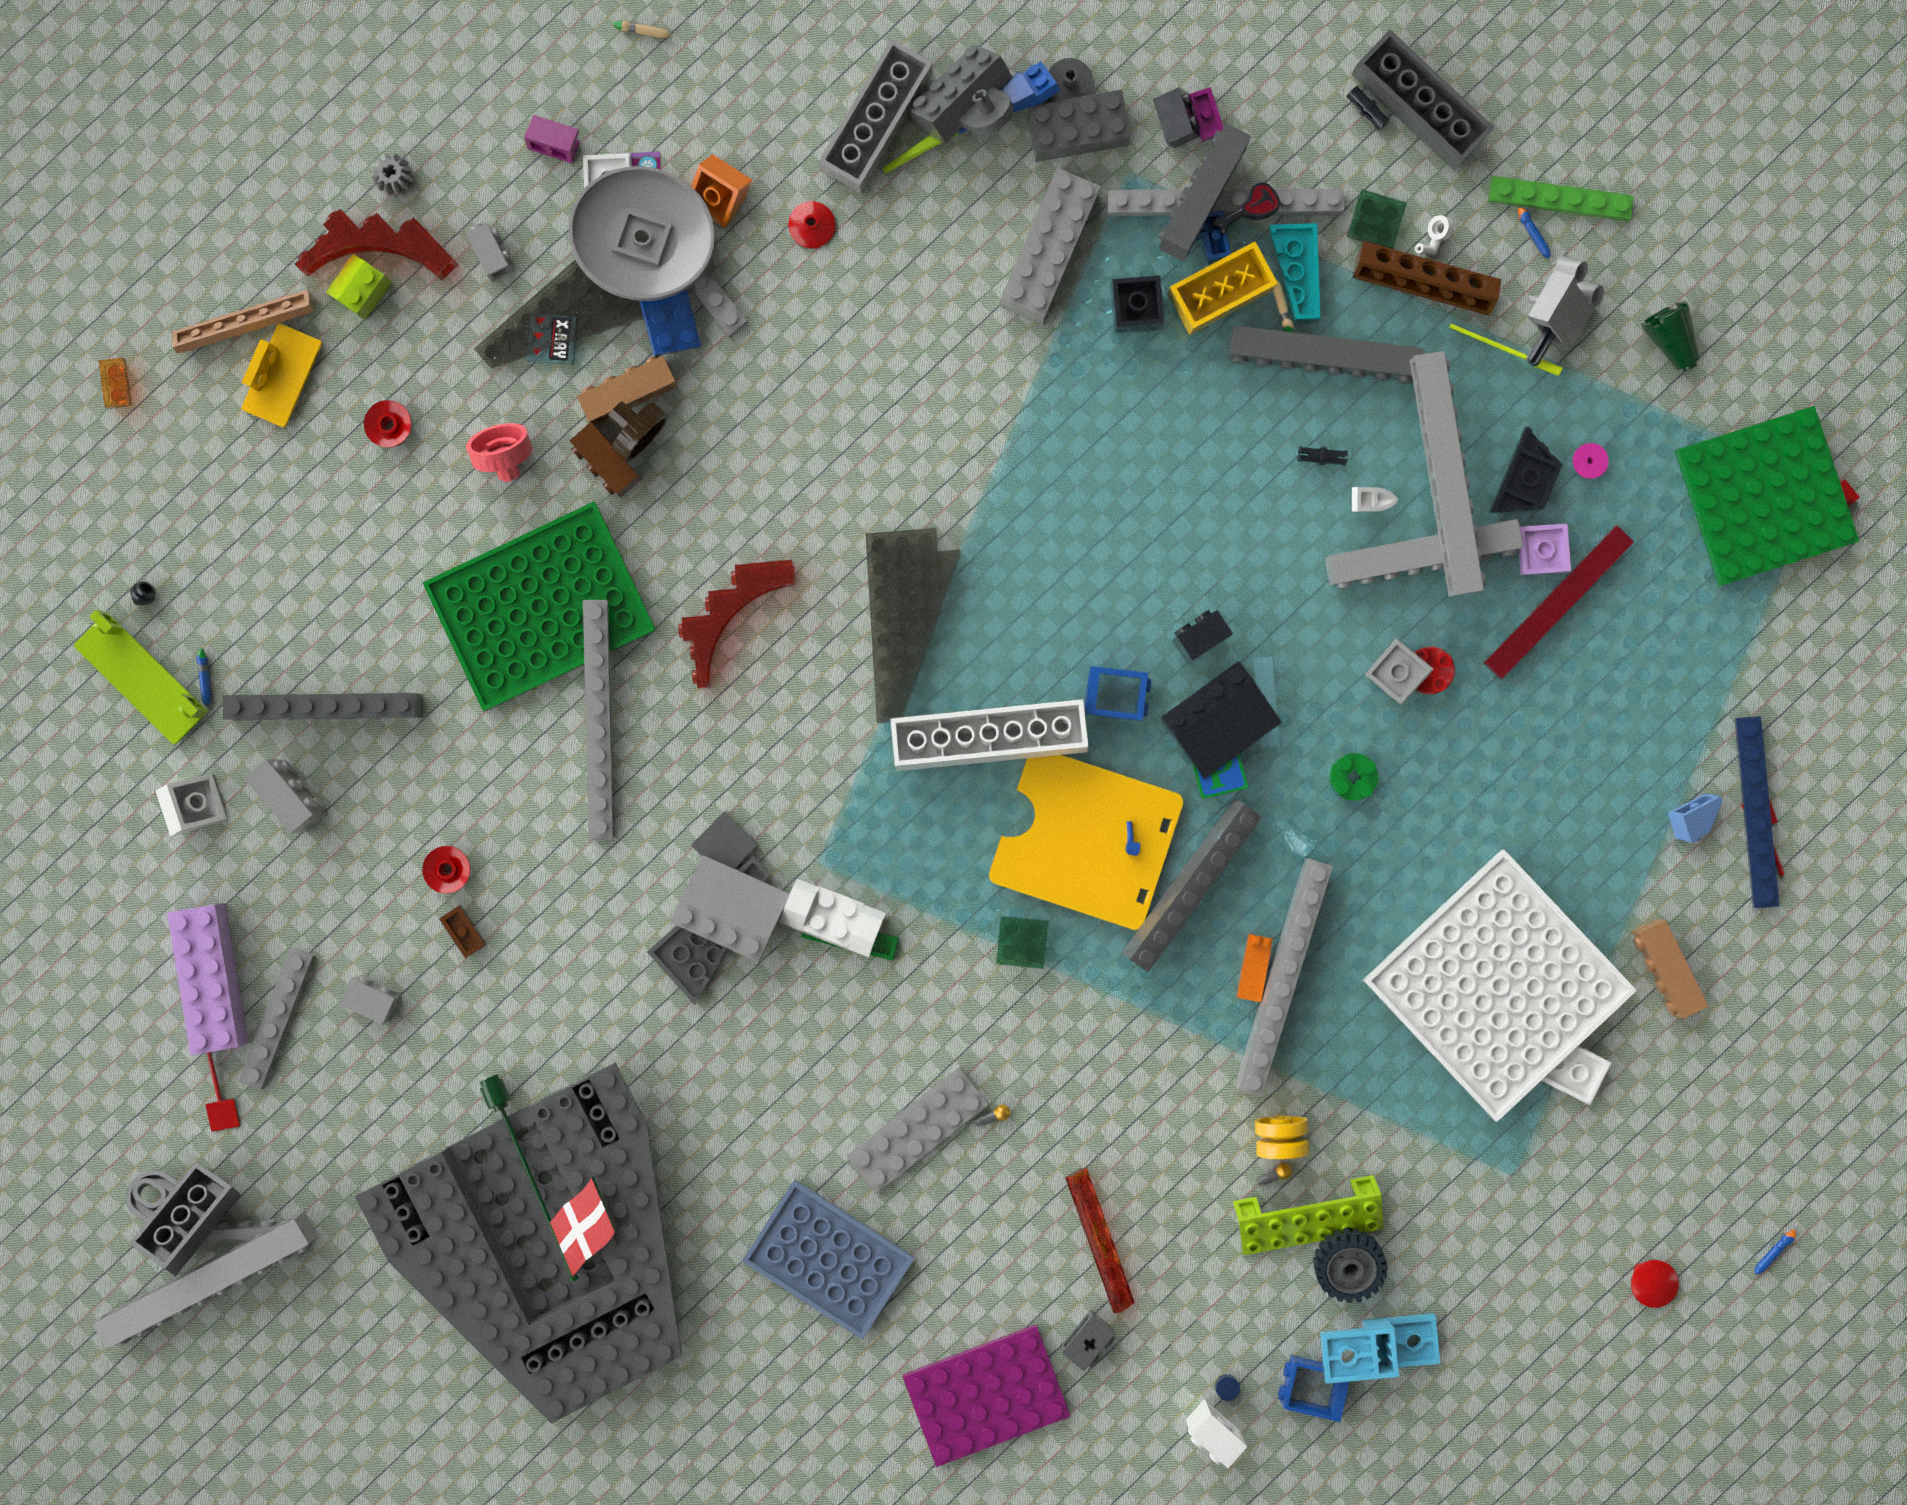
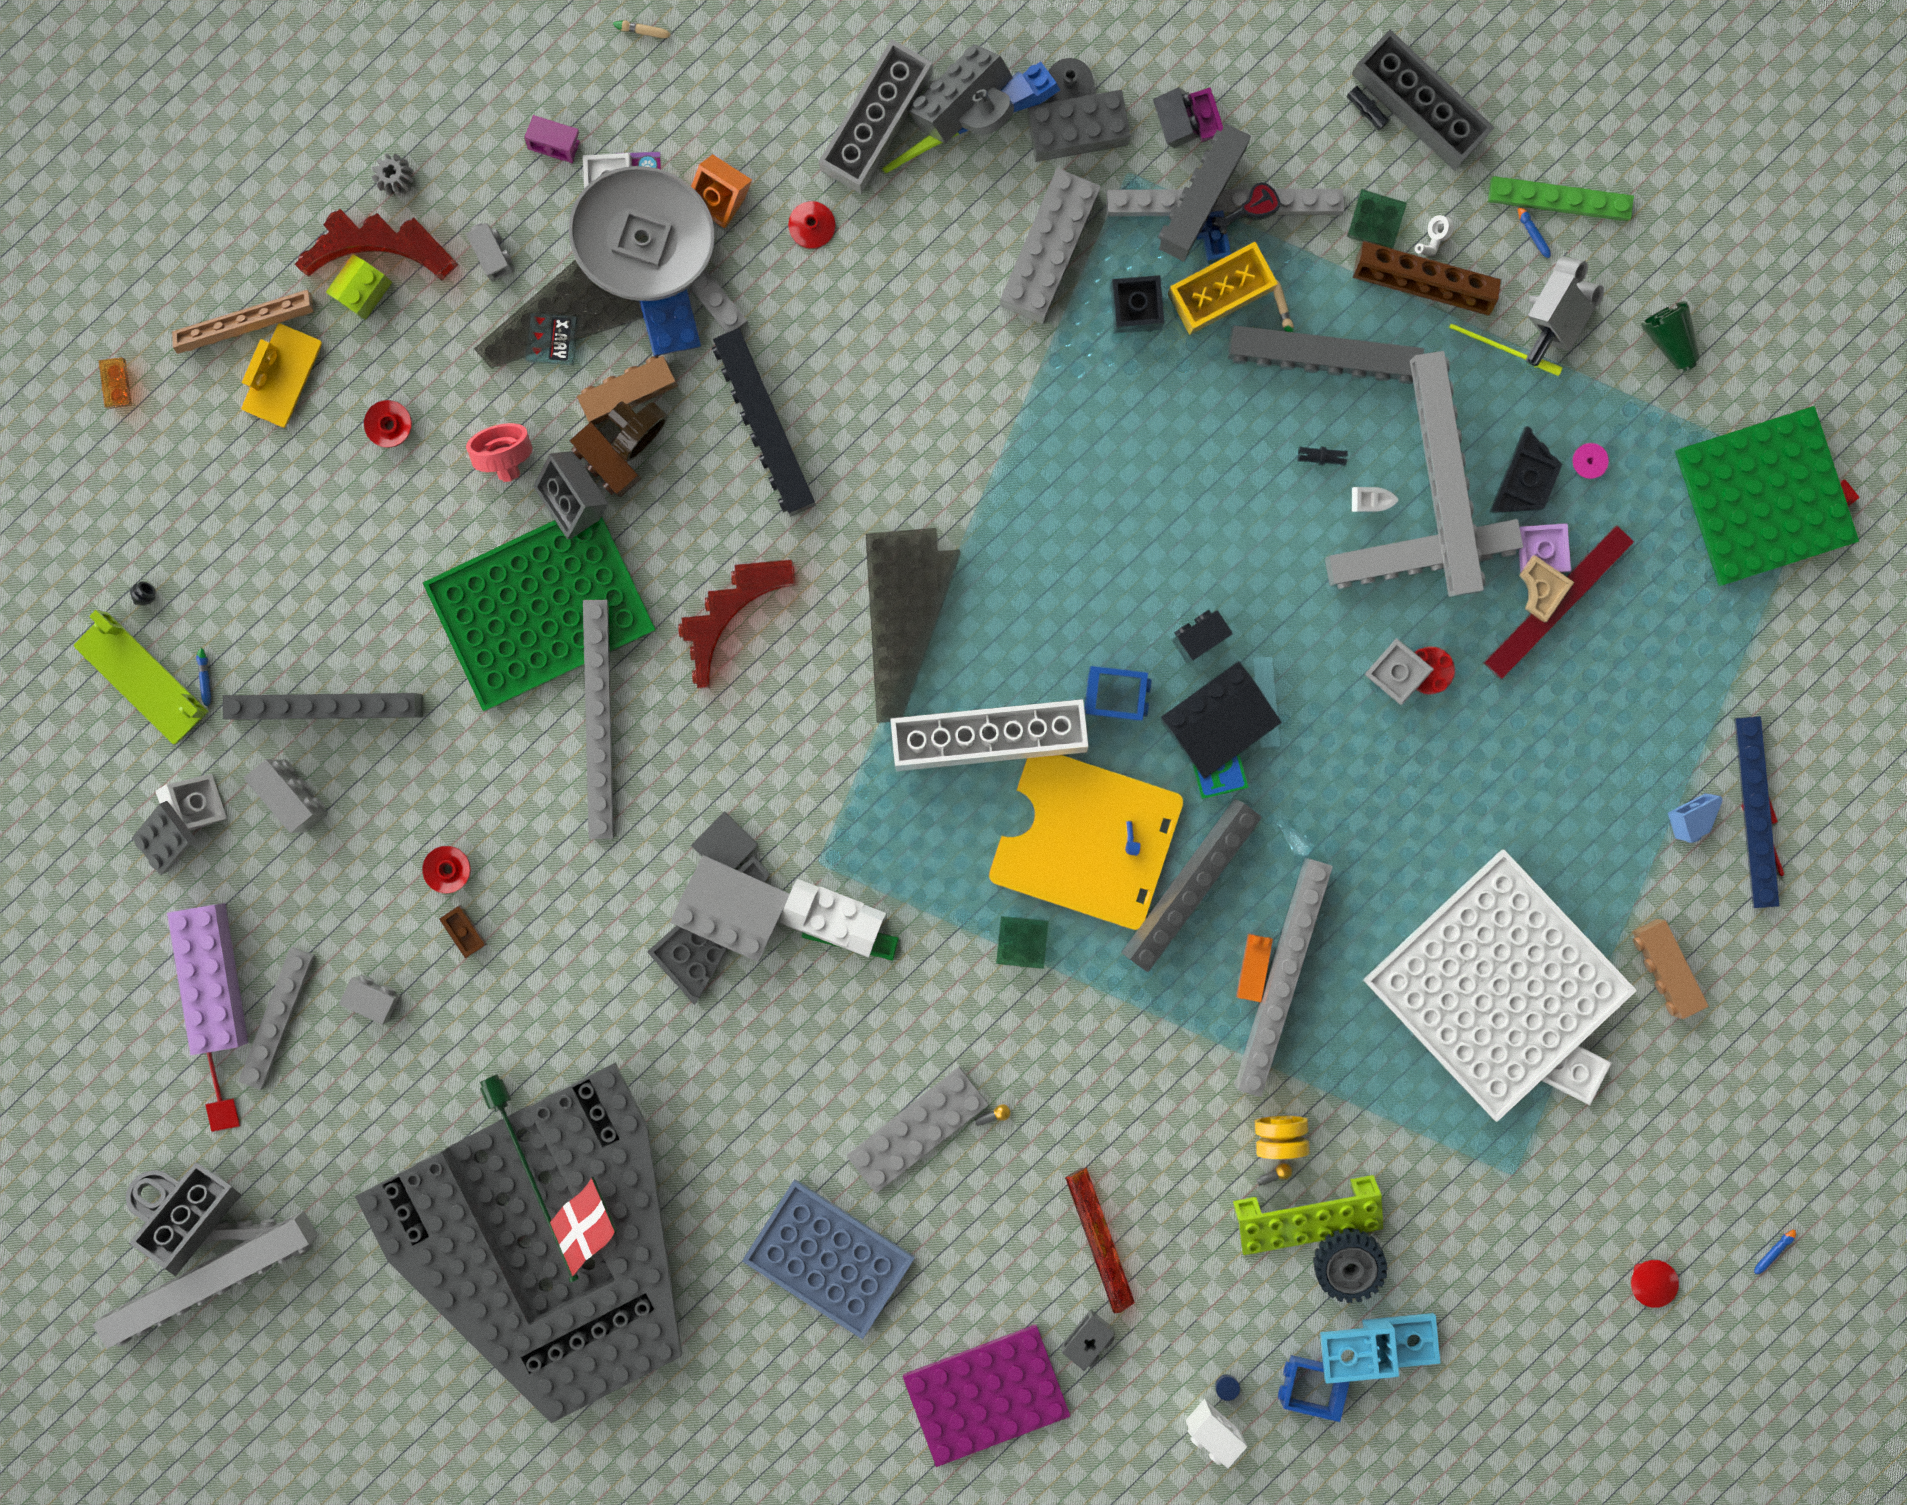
(163, 838): none -> dark grey plate
(569, 493): none -> dark grey slope
(765, 424): none -> black brick
(1299, 264): teal wing -> none
(1365, 769): green plate -> none
(1545, 588): none -> tan tile

